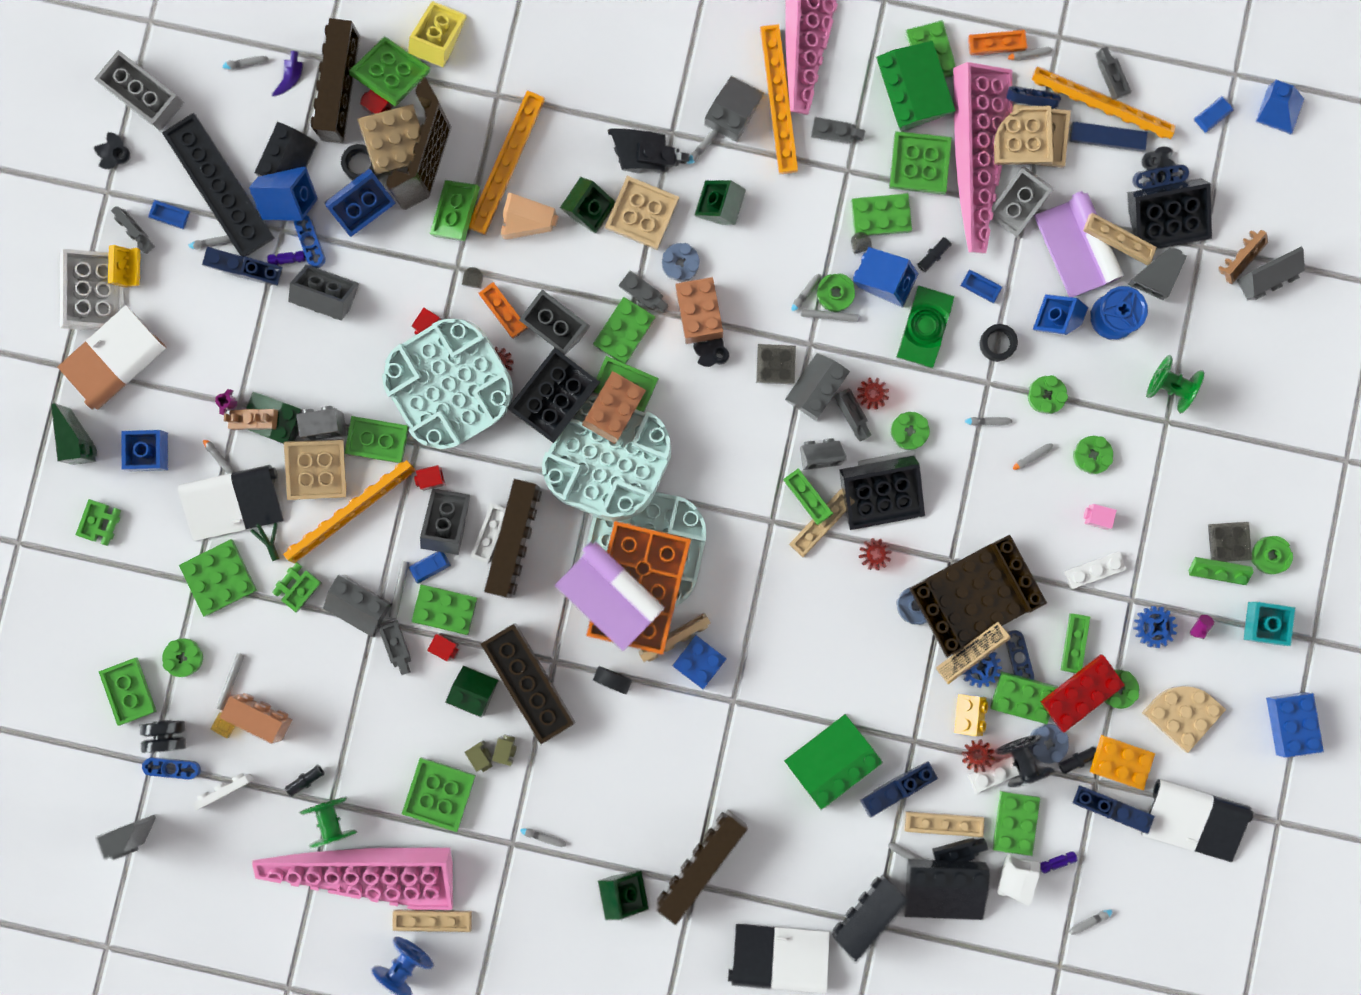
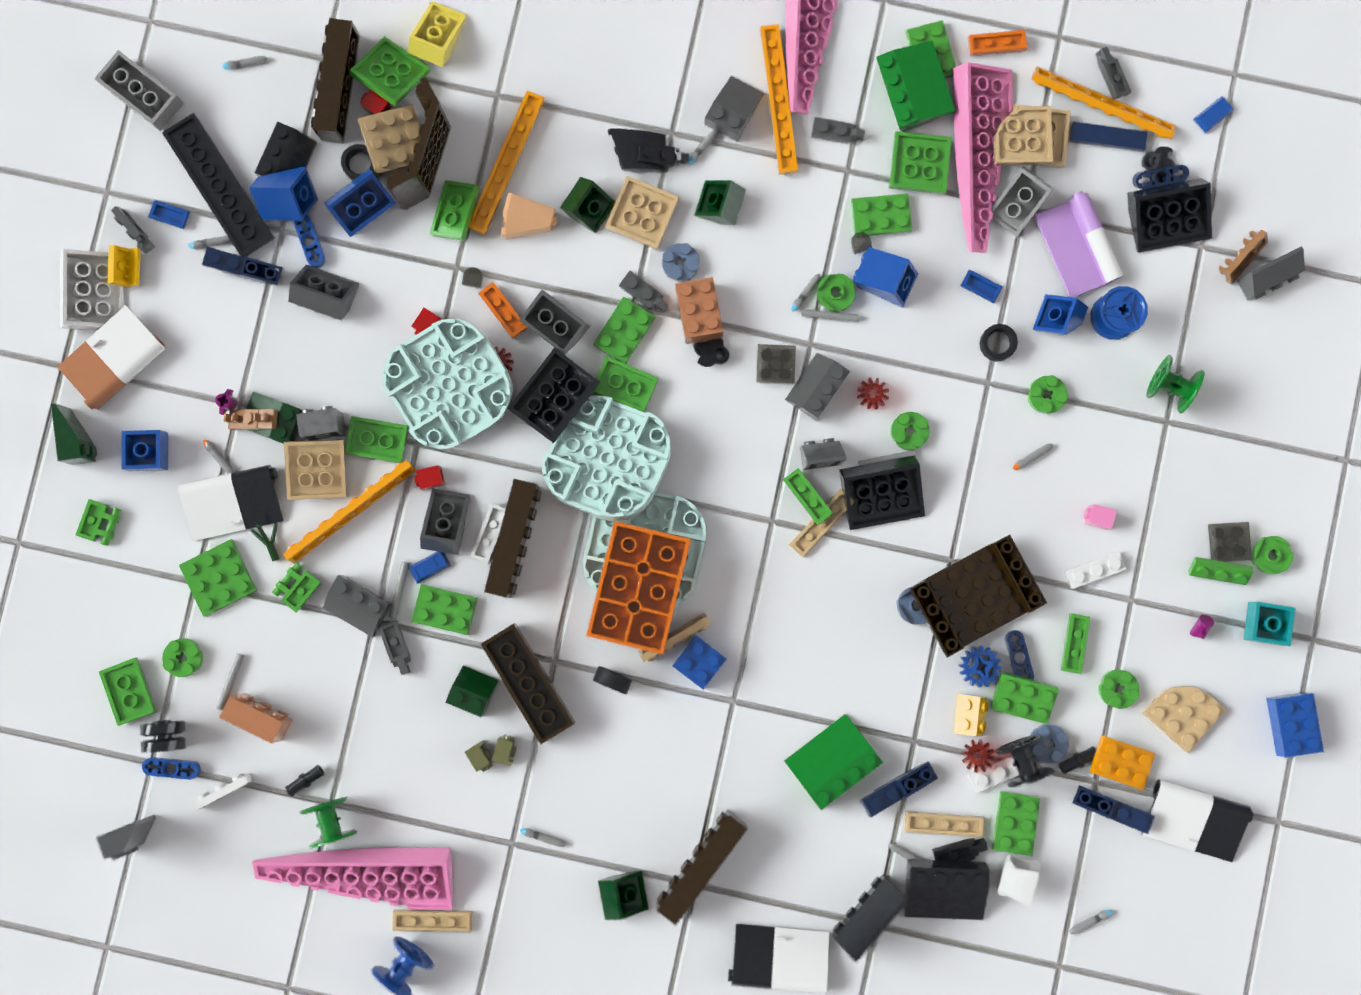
(110, 151): black plate -> none
(222, 727): clear yellow tile -> none
(286, 258): dark purple axle -> none
(291, 75): dark purple bar -> none
(438, 794): bright green plate -> none
(443, 647): red brick -> none
(609, 596): lavender door -> none
(613, 407): nougat brick -> none
(853, 413): dark grey hinge -> none
(869, 557): clear red gear -> none
(925, 326): green slope -> none
(934, 254): black pin -> none
(973, 653): tan tile -> none
(988, 421): light grey piece -> none
(1030, 53): light grey piece -> none
(1033, 97): dark blue beam -> none
(1058, 862): dark purple axle -> none
(1082, 693): red plate -> none
(1084, 448): bright green plate -> none
(1119, 239): tan tile -> none
(1161, 274): dark grey slope -> none
(1161, 622): blue gear -> none
(1280, 107): blue slope -> none

